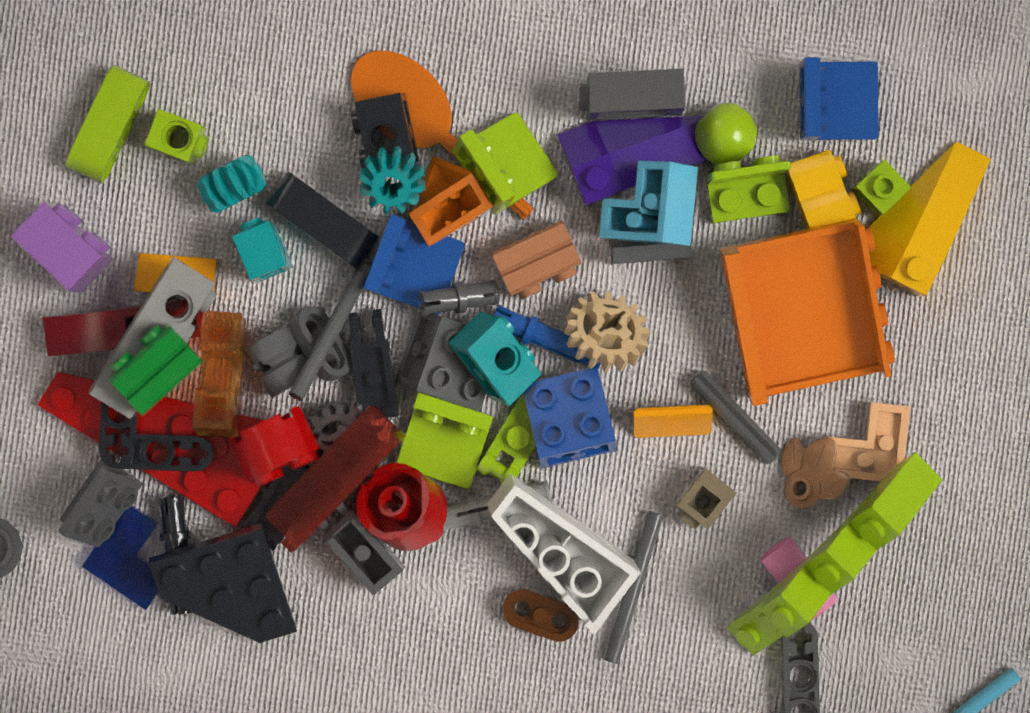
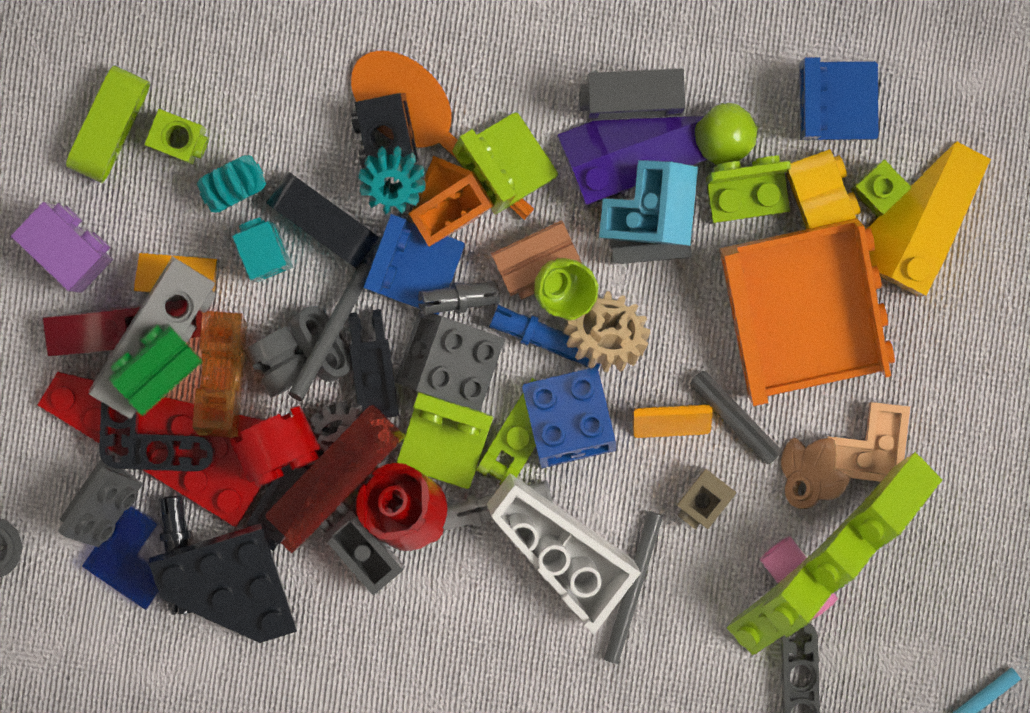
(477, 349): teal brick -> none
(540, 614): reddish brown plate -> none
(566, 288): none -> lime hair

